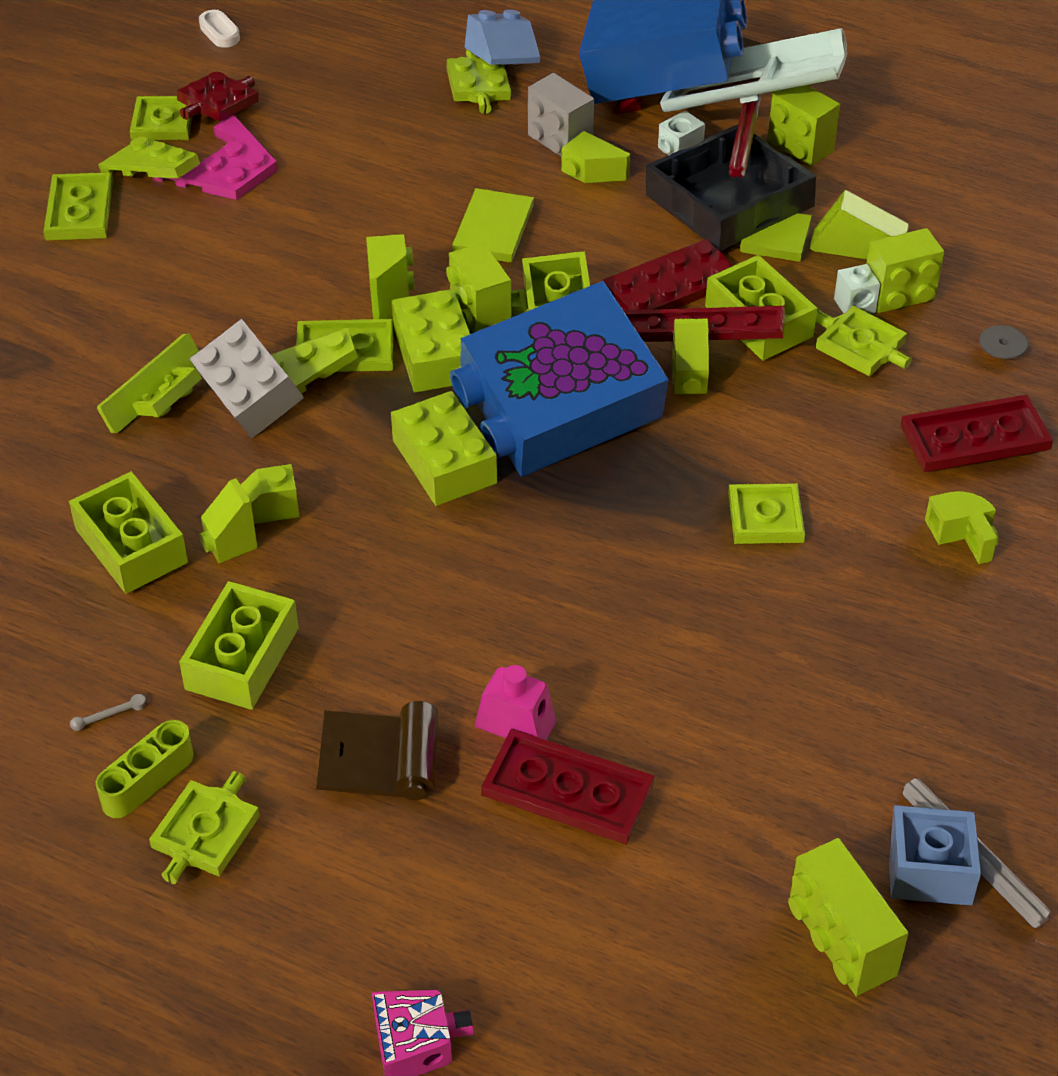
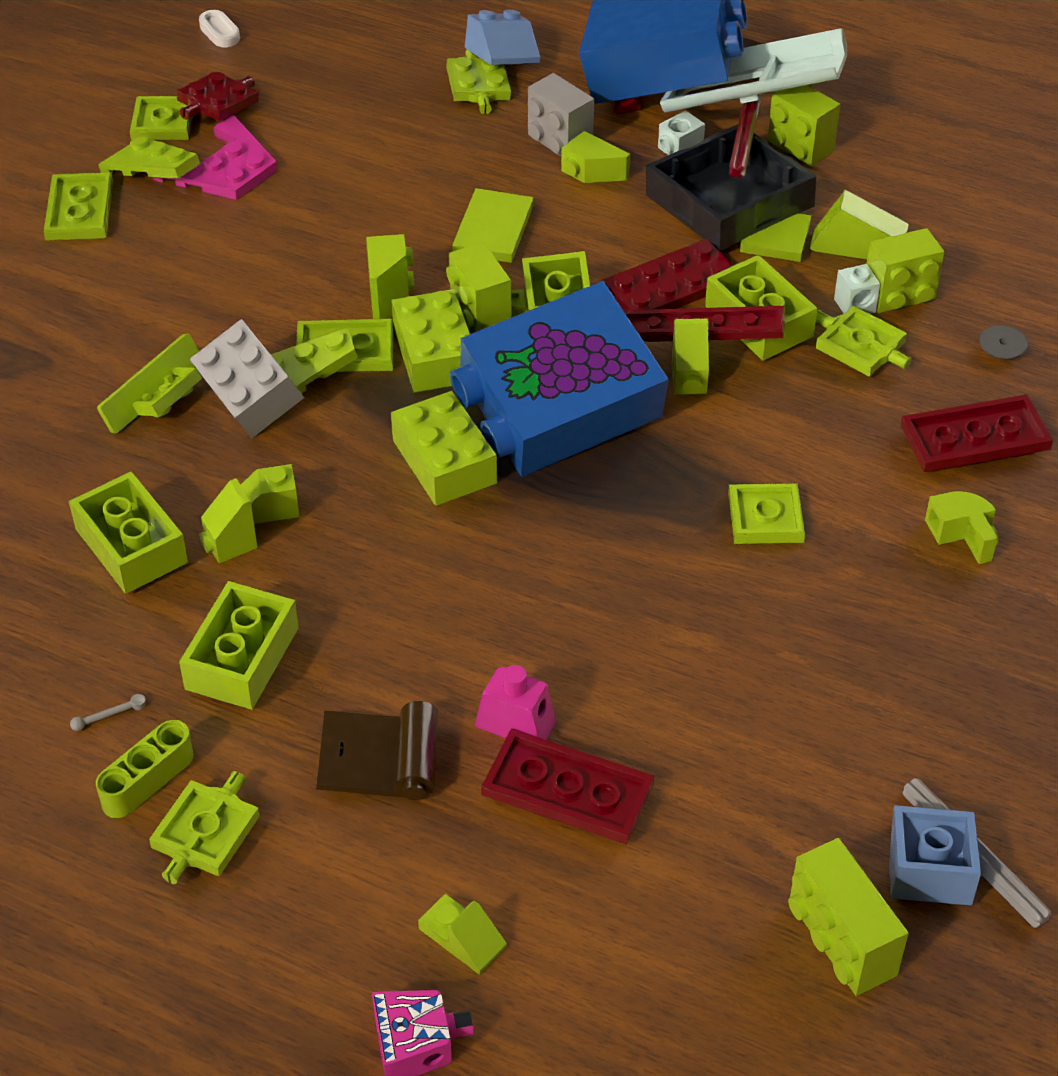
(463, 932): none -> lime slope

